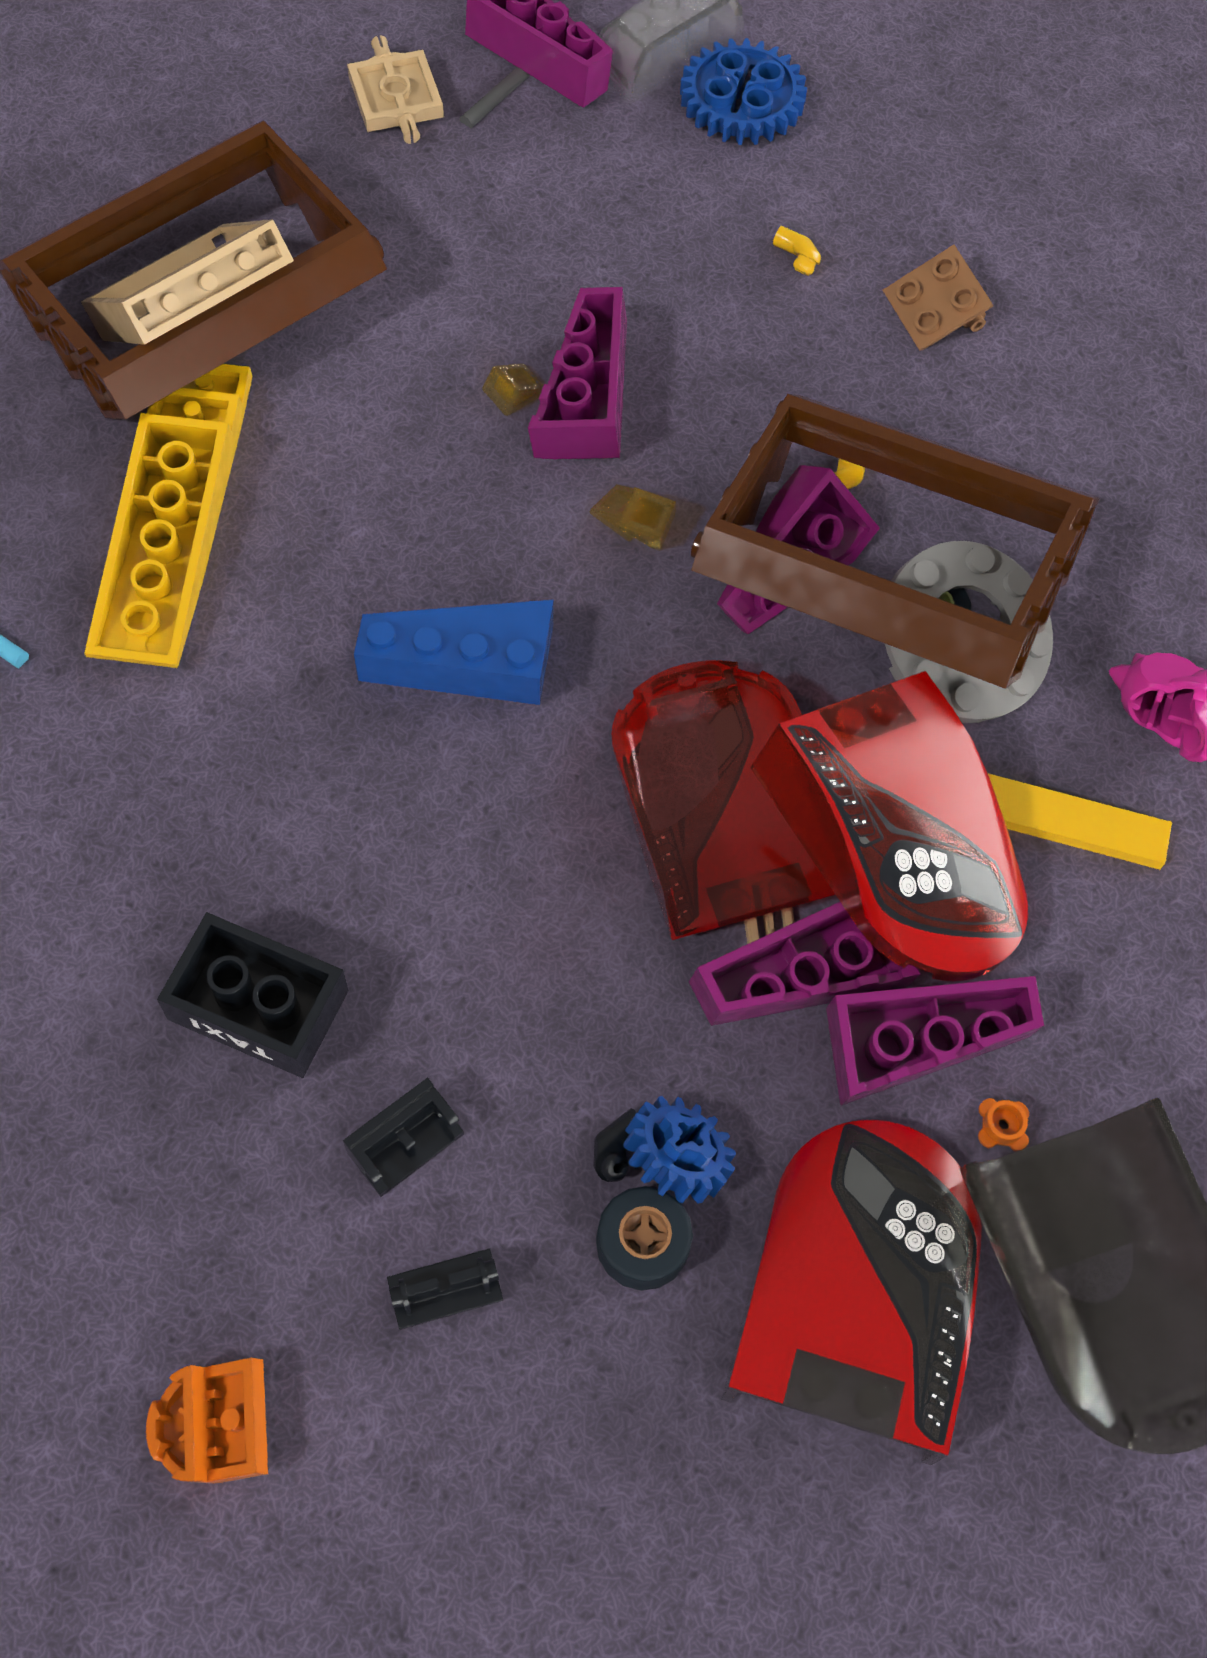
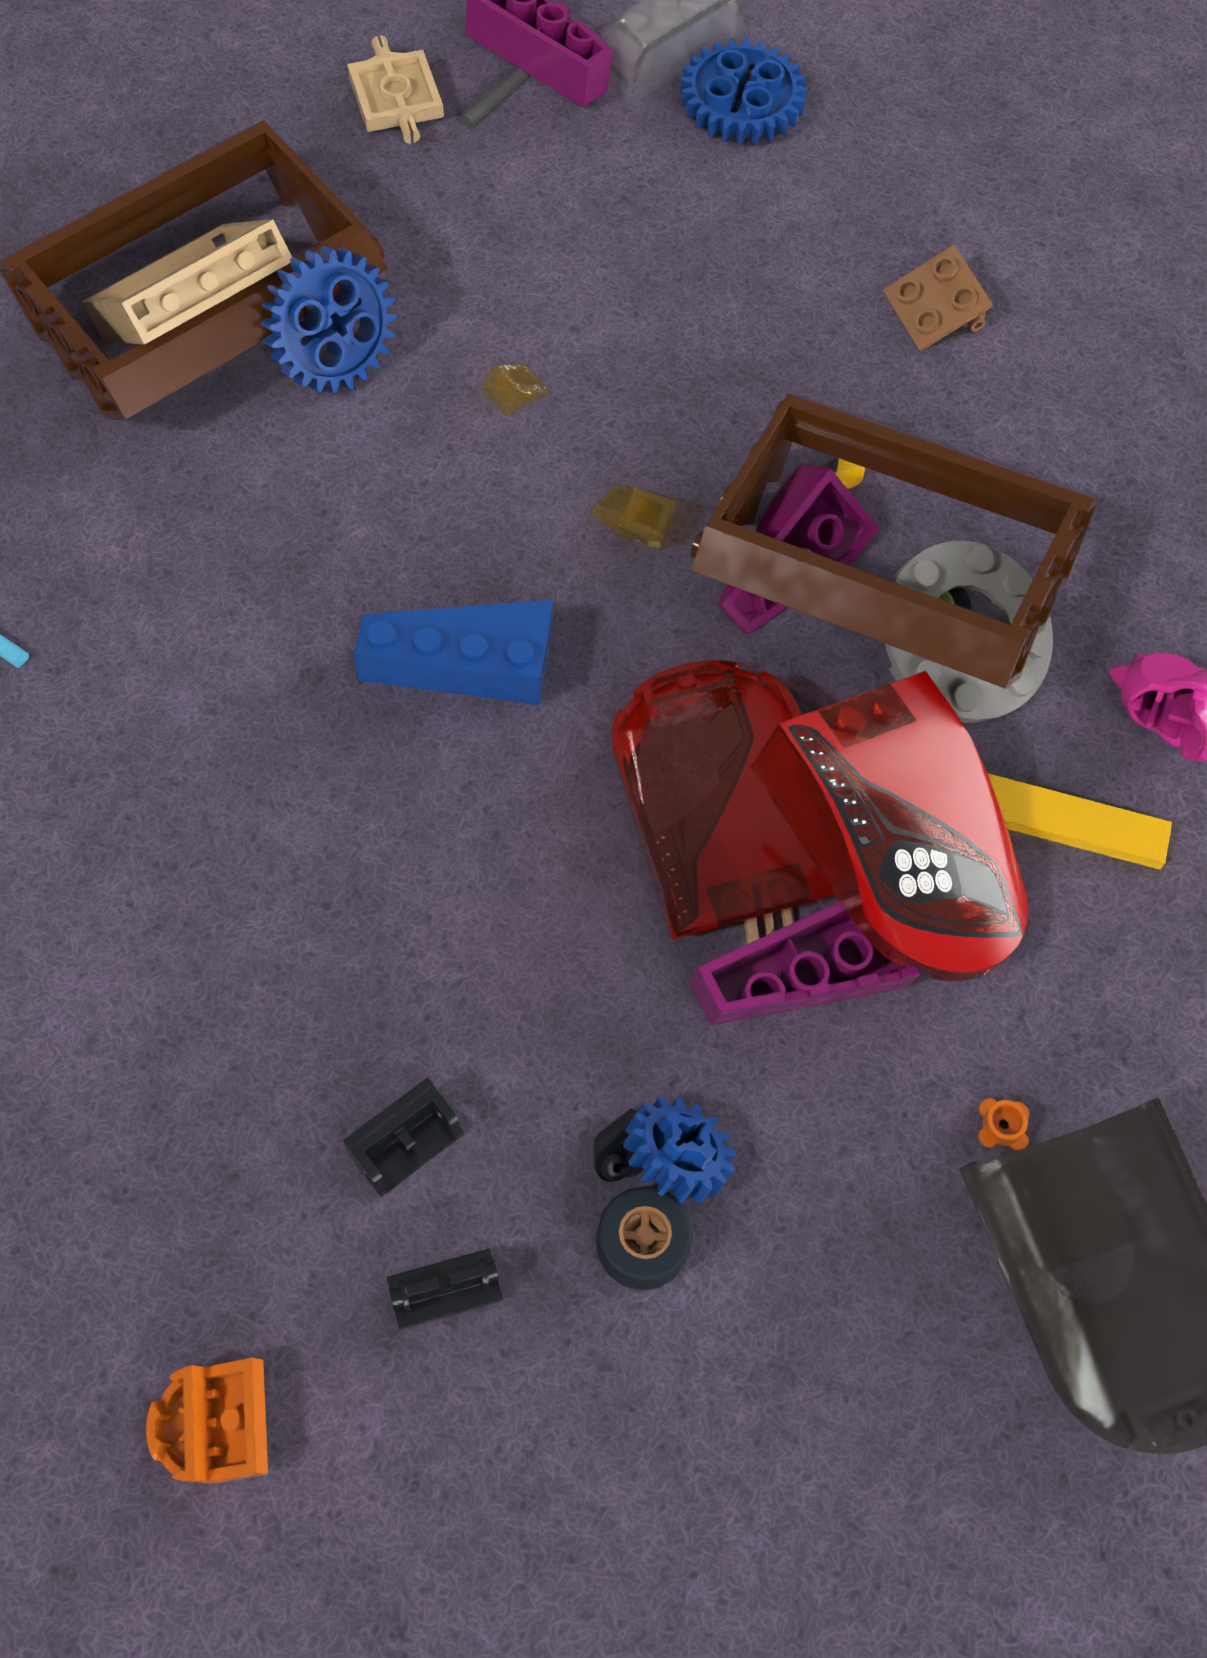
(168, 519): yellow slope -> none
(254, 994): black brick -> none
(328, 319): none -> blue gear
(584, 394): magenta wedge -> none
(800, 246): yellow arm -> none
(865, 1287): windscreen -> none
(915, 1031): magenta wedge -> none

